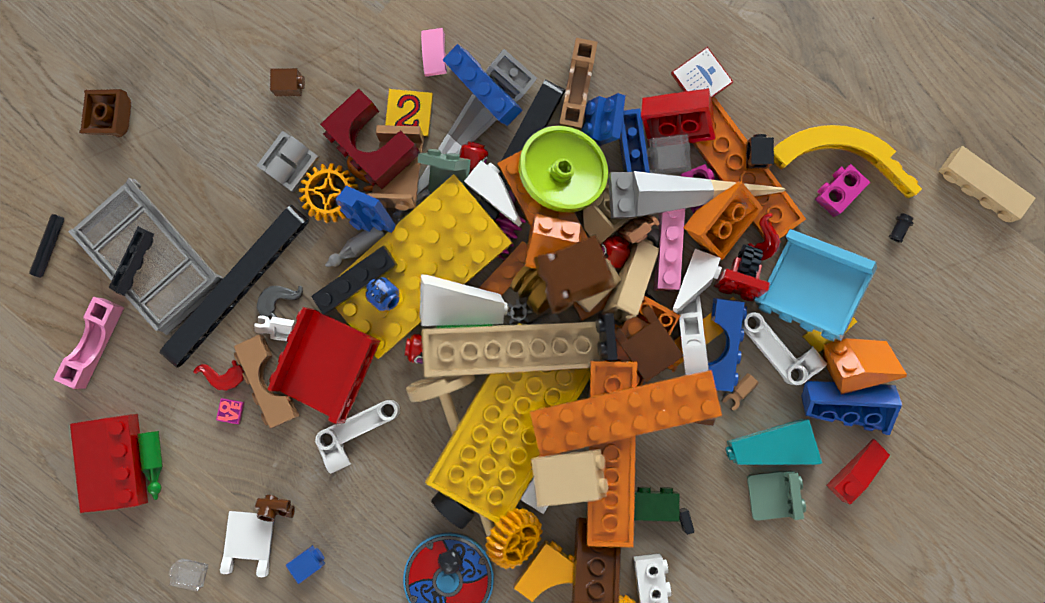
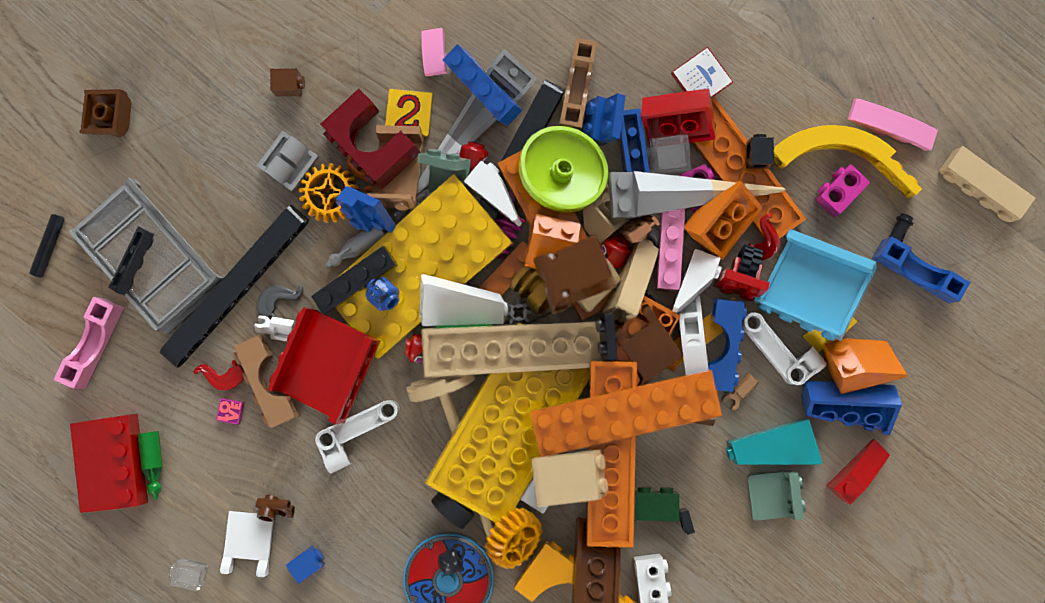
(893, 124): none -> bright pink slope
(937, 281): none -> blue arch

